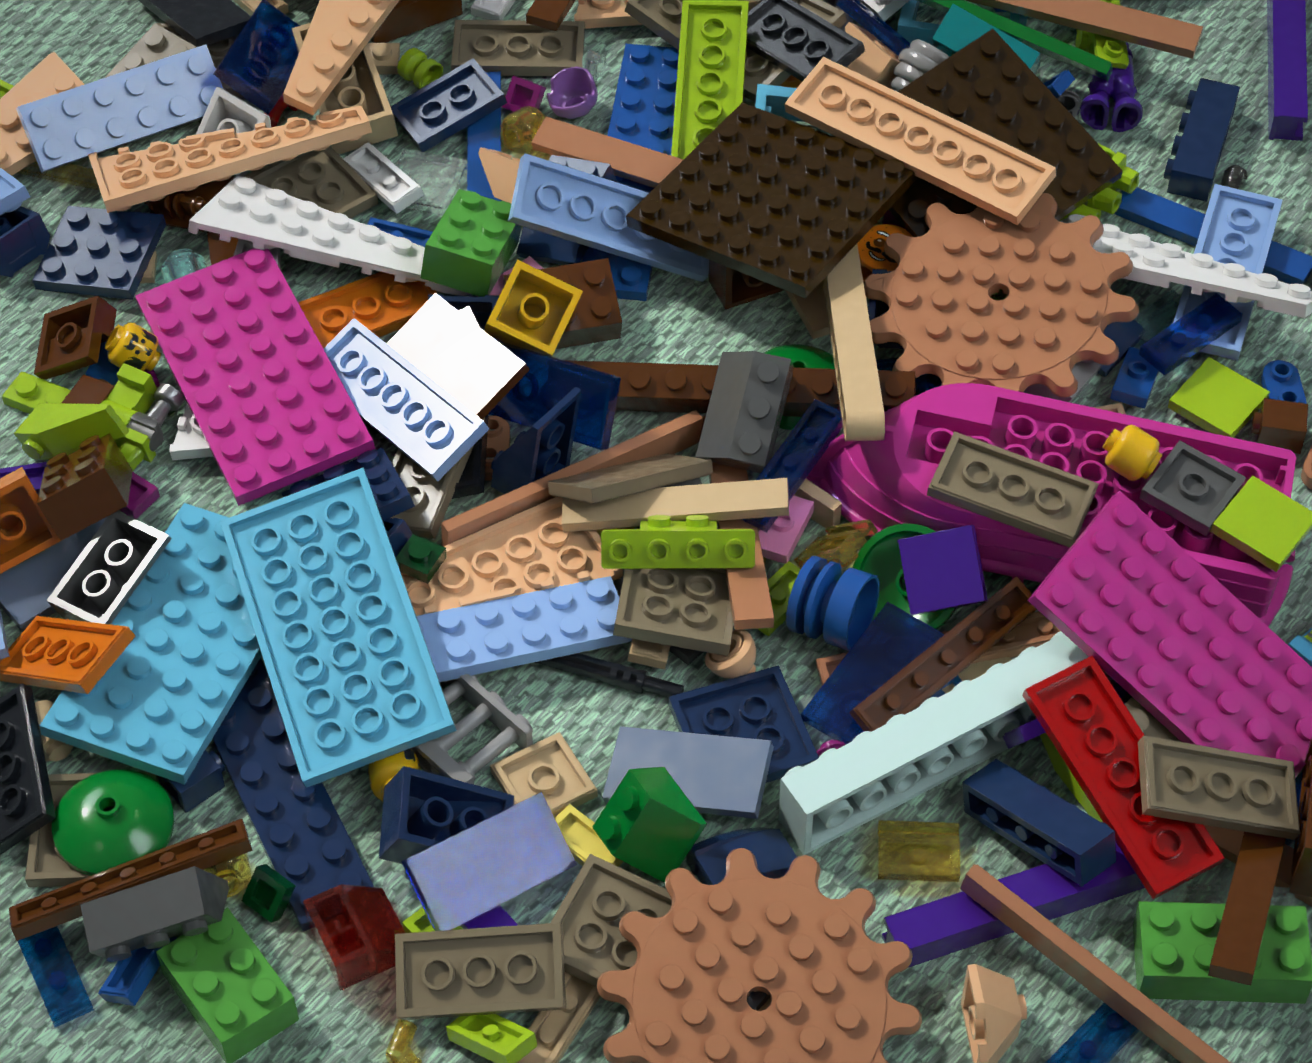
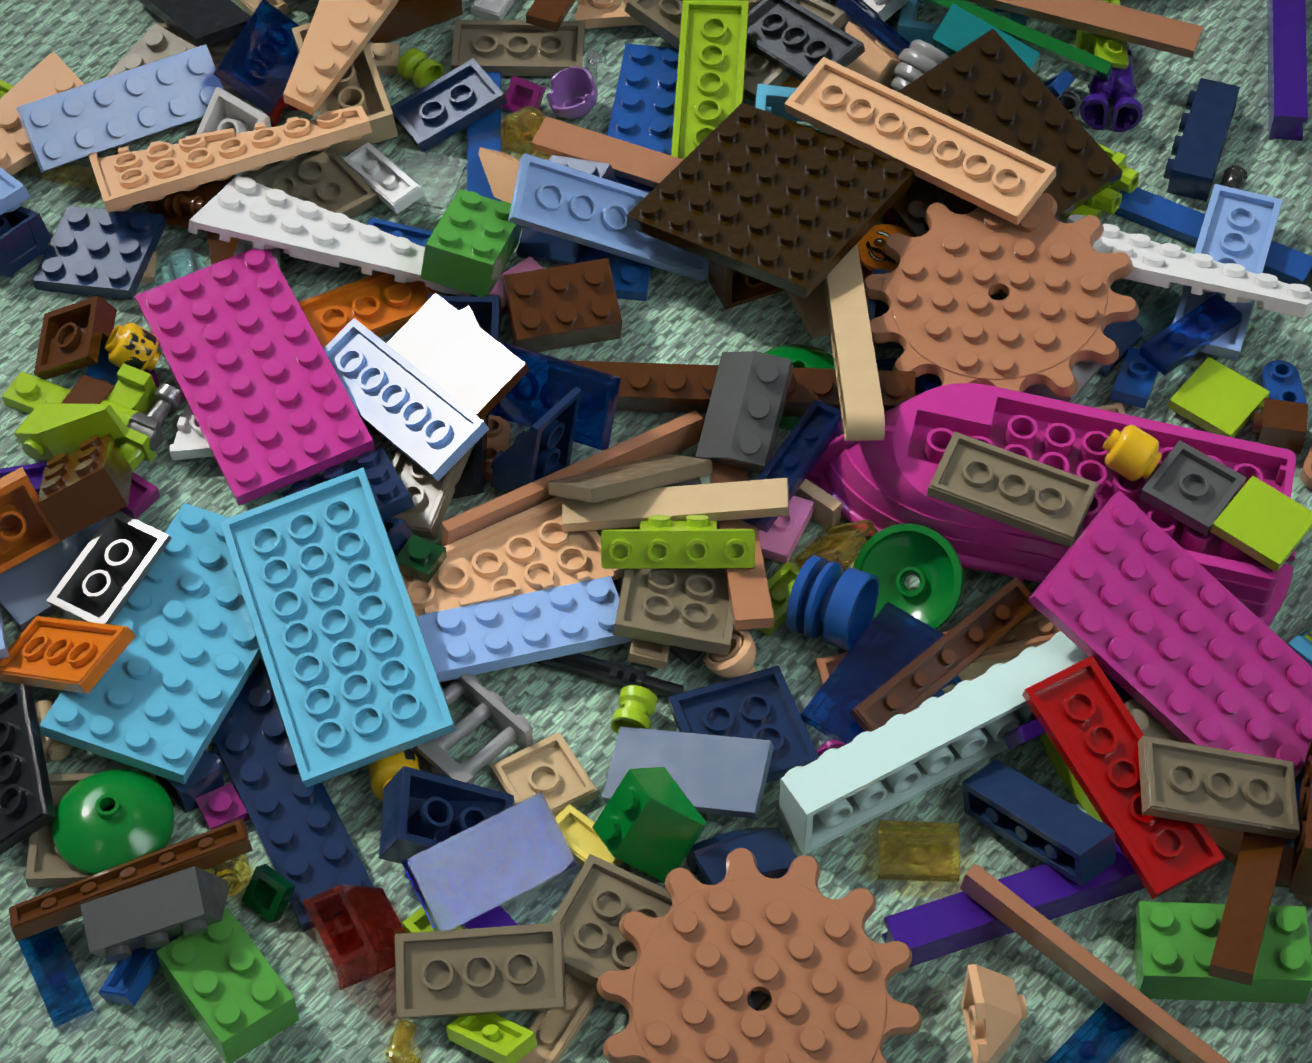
(221, 807): none -> magenta plate
(532, 310): yellow brick -> none
(634, 708): none -> lime wheel
(942, 570): dark purple tile -> none

